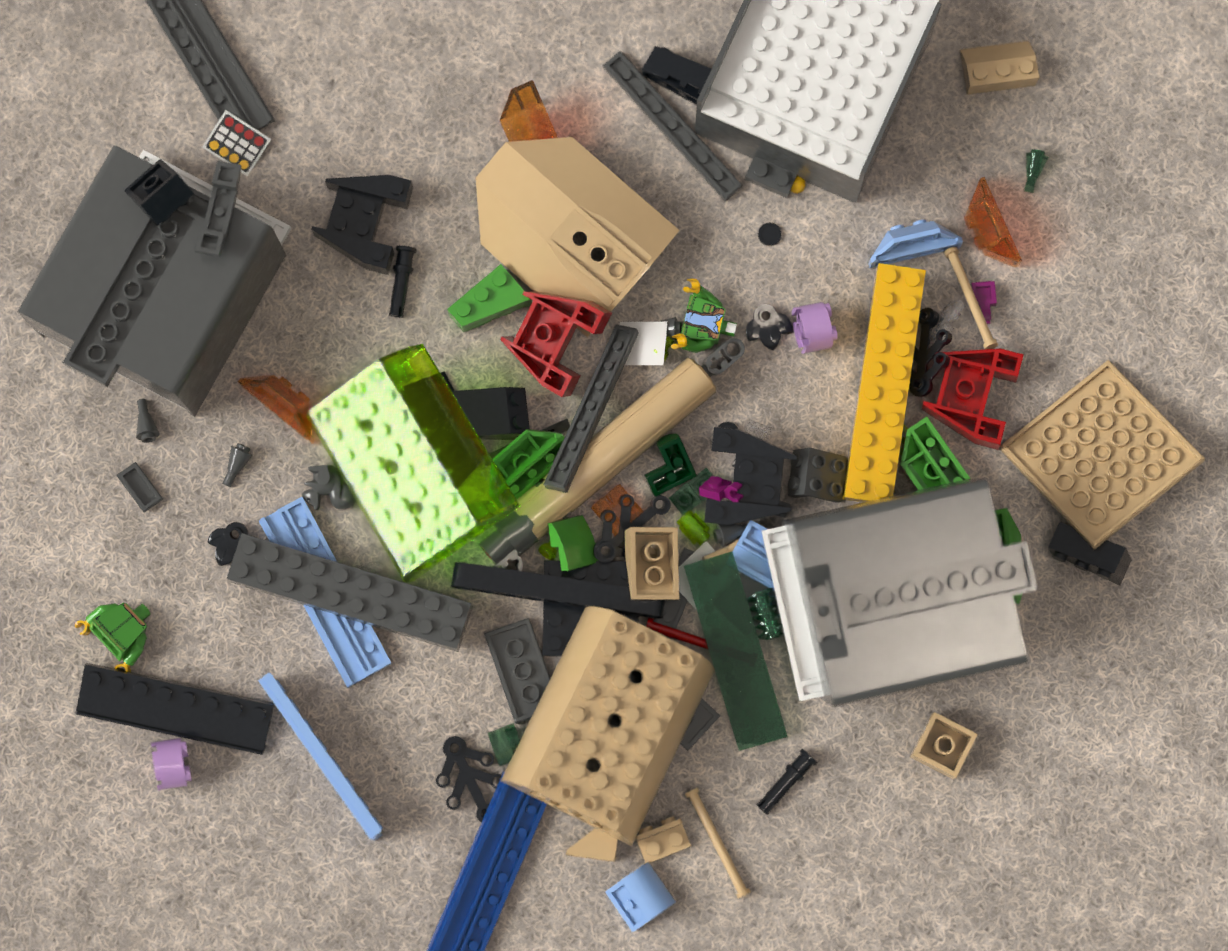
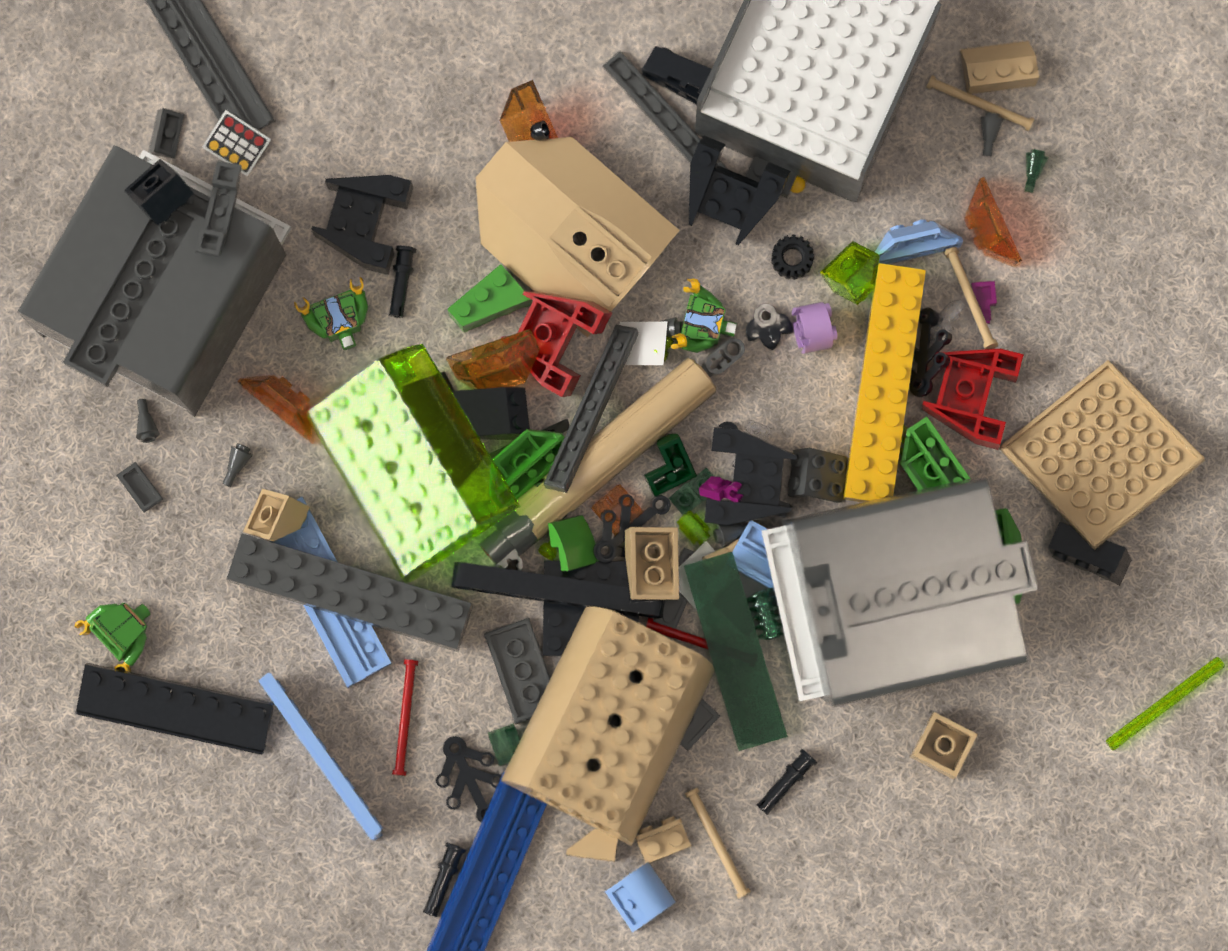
(166, 133): none -> dark grey slope
(169, 763): lavender brick -> none
(225, 542): black plate -> none
(275, 516): none -> tan slope
(327, 482): dark grey animal -> none
(337, 316): none -> torso
(405, 717): none -> red bar
(447, 868): none -> black pin
(496, 363): none -> clear orange wedge
(540, 131): none -> black hinge
(728, 194): none -> black wedge
(769, 234): black piece -> none
(799, 244): none -> black tyre
(852, 272): none -> clear neon green slope
(980, 103): none -> tan bar
(990, 128): none -> dark grey cone
(1165, 703): none -> clear neon green axle

